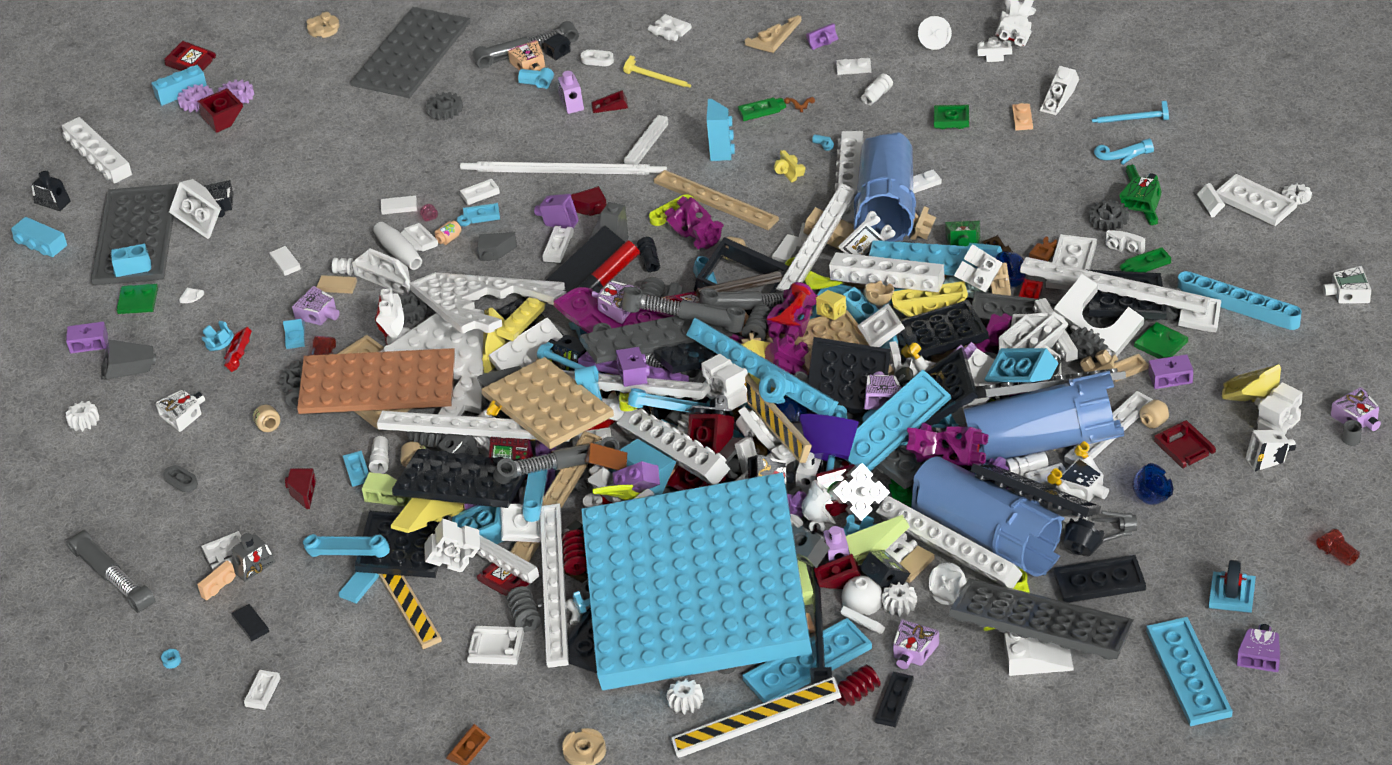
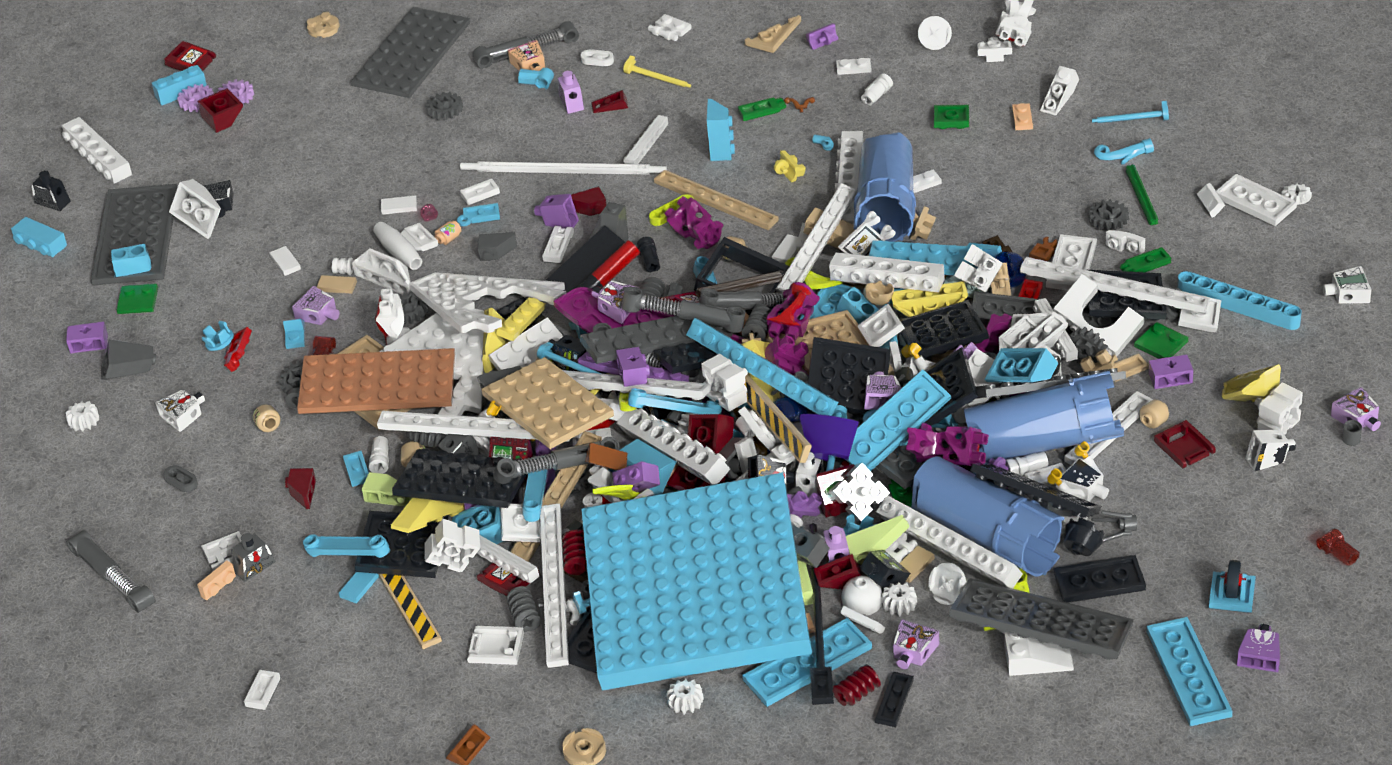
(171, 663): medium azure bush -> none
(191, 295): white tile -> none
(250, 622): black tile -> none
(557, 46): black brick -> none
(588, 378): medium azure piece -> none
(717, 406): black hinge -> none
(756, 717): tile -> none
(782, 387): medium azure piece -> none
(814, 505): white helmet -> none
(831, 305): light yellow brick -> none
(962, 232): green torso -> none
(1142, 194): green torso -> none
(1152, 485): clear blue cylinder -> none

